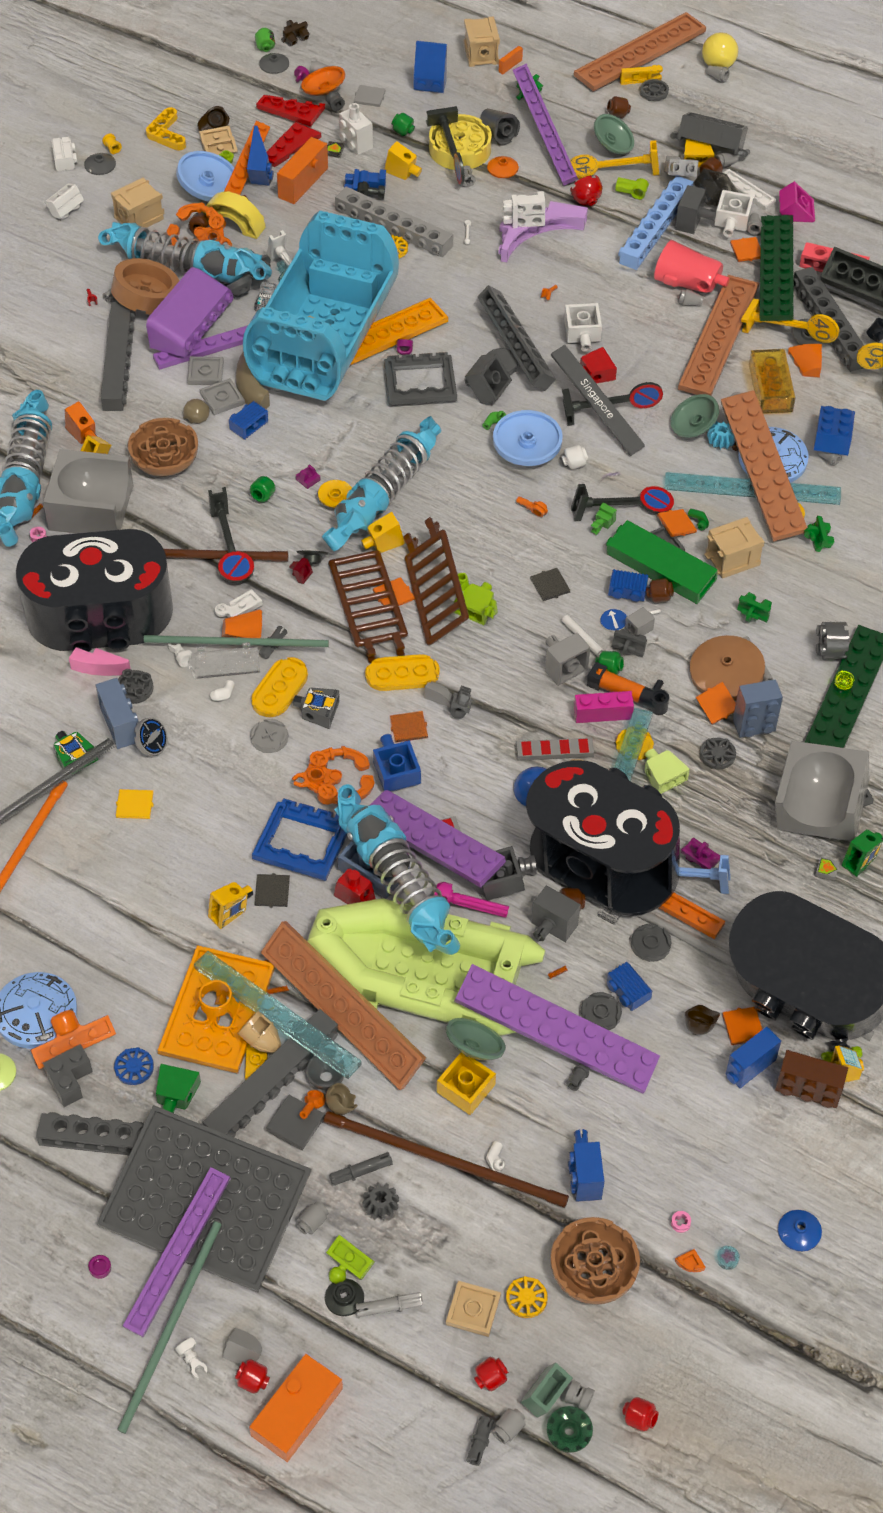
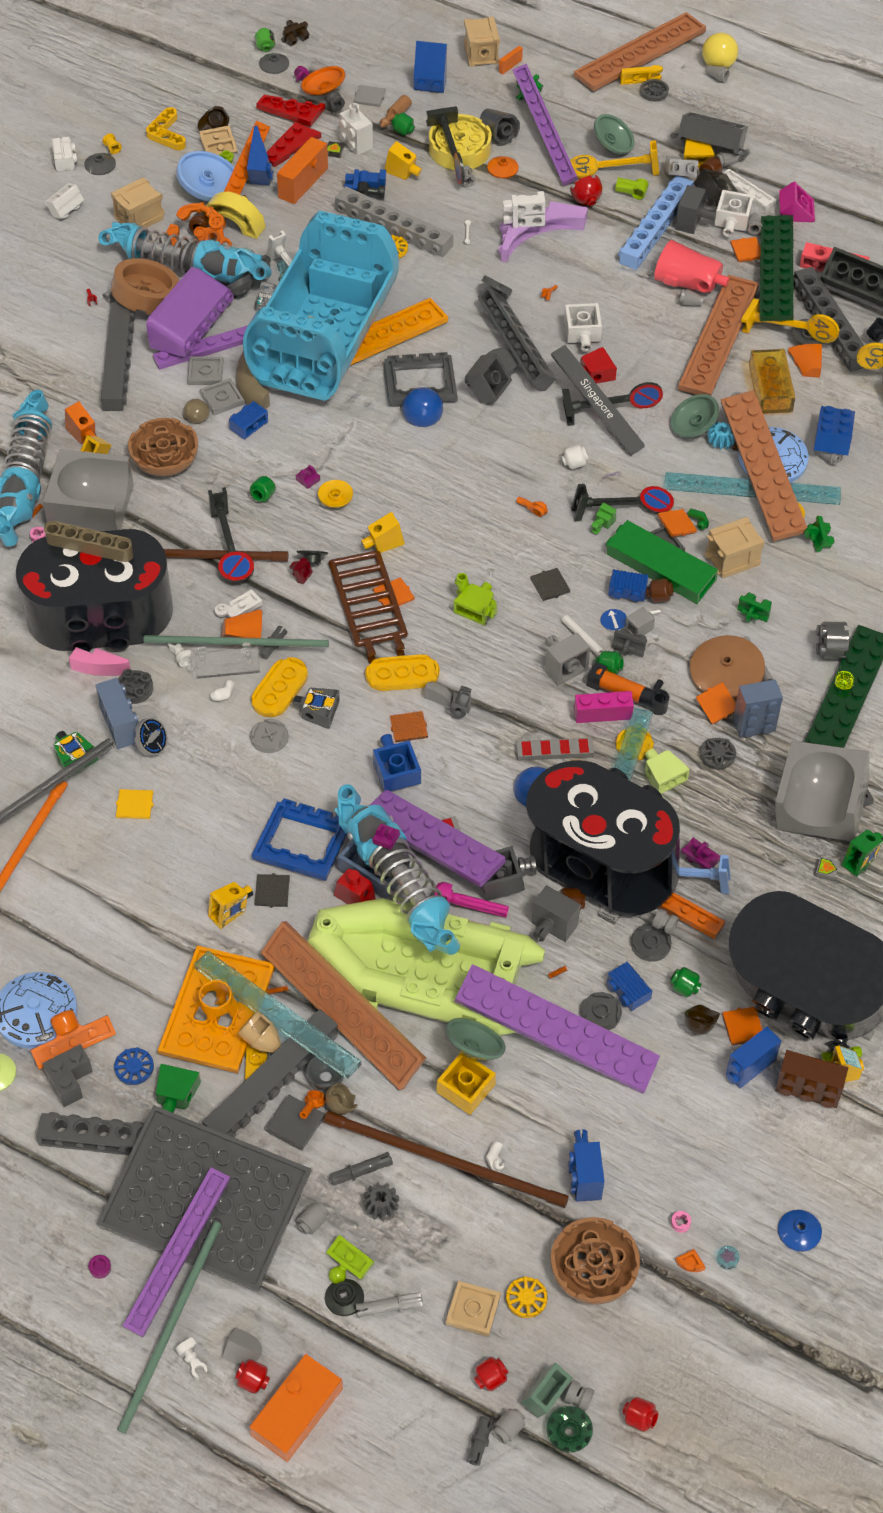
(88, 541): none -> dark tan beam
(327, 777): orange piece -> none
(375, 493): piece -> none
(386, 836): none -> magenta tile
(399, 106): none -> medium nougat wheel
(404, 343): magenta tile -> none
(415, 550): reddish brown bar -> none
(422, 407): none -> blue piece
(493, 418): bright green arm -> none
(499, 286): none -> dark grey tile
(527, 438): light blue dish -> none
(579, 1074): dark grey axle -> none
(618, 107): reddish brown head -> none
(663, 920): none -> light grey wheel
(685, 982): none -> green head

